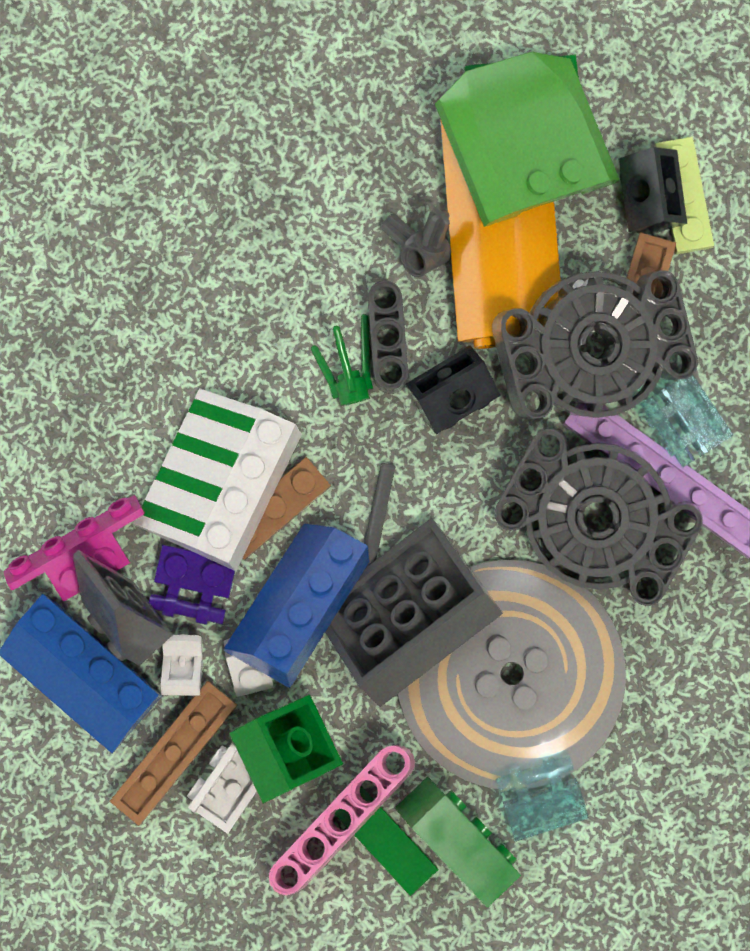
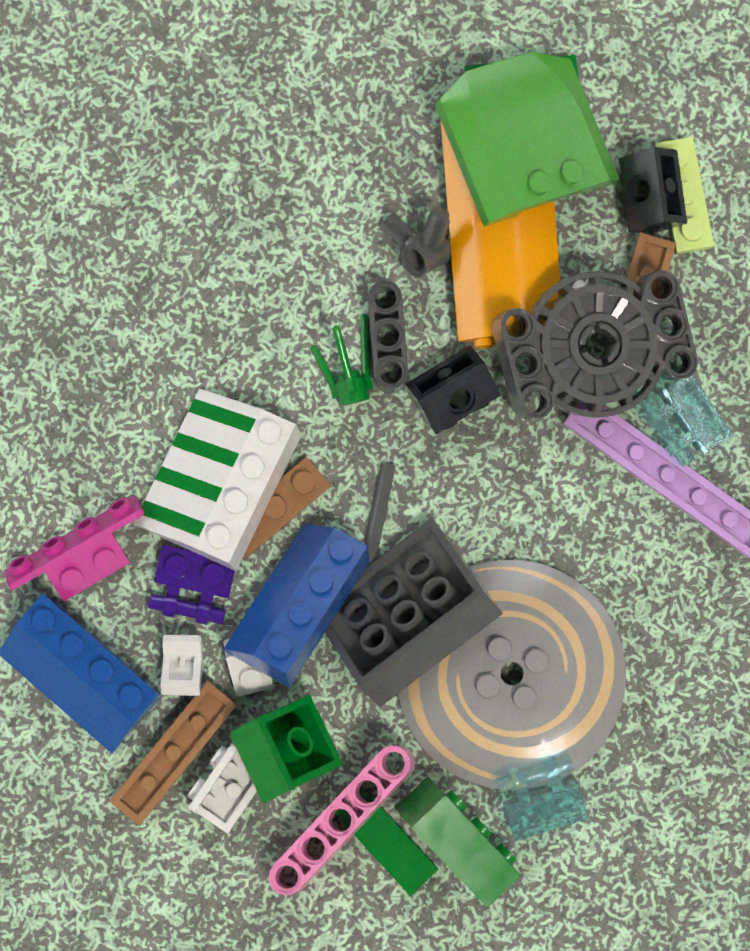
(119, 610): dark grey slope -> none
(623, 545): dark grey piece -> none

